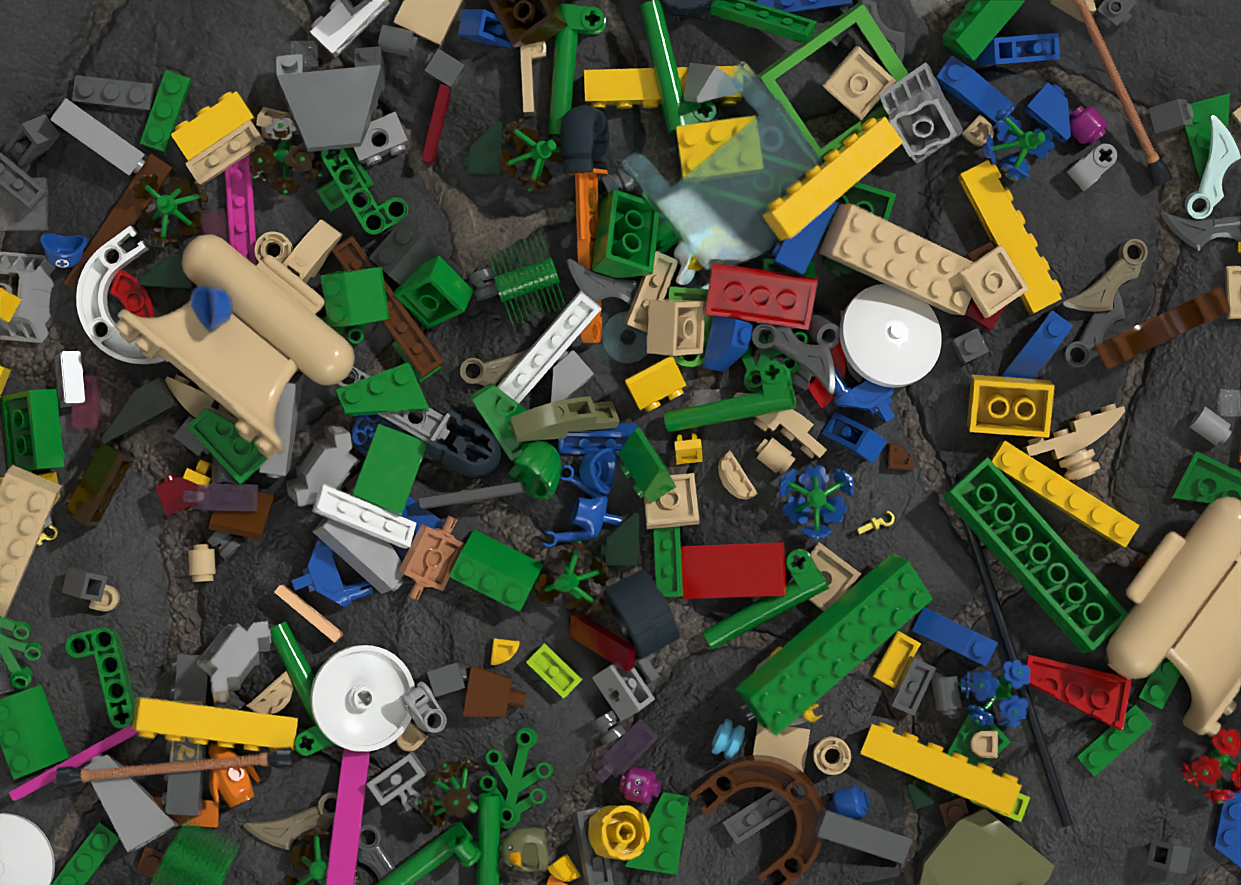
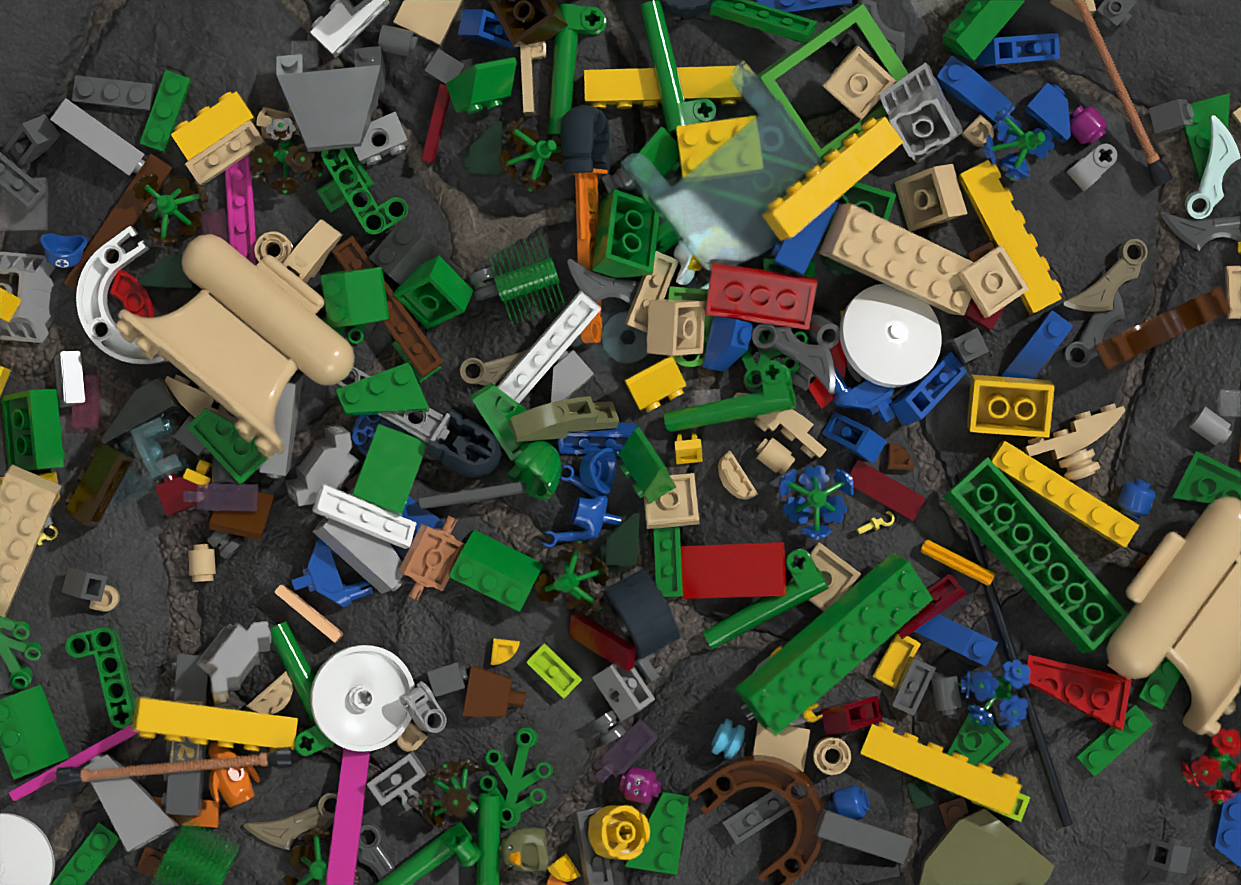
(151, 451): none -> clear light blue panel
(211, 306): blue helmet -> none
(482, 86): none -> green slope
(662, 153): none -> green slope
(707, 83): light grey slope -> none
(851, 715): none -> dark red slope
(886, 490): none -> dark red tile
(925, 393): none -> blue slope
(930, 197): none -> tan slope
(944, 594): none -> dark red tile
(957, 562): none -> light orange axle
(985, 744): tan tile -> none
(1136, 498): none -> blue head

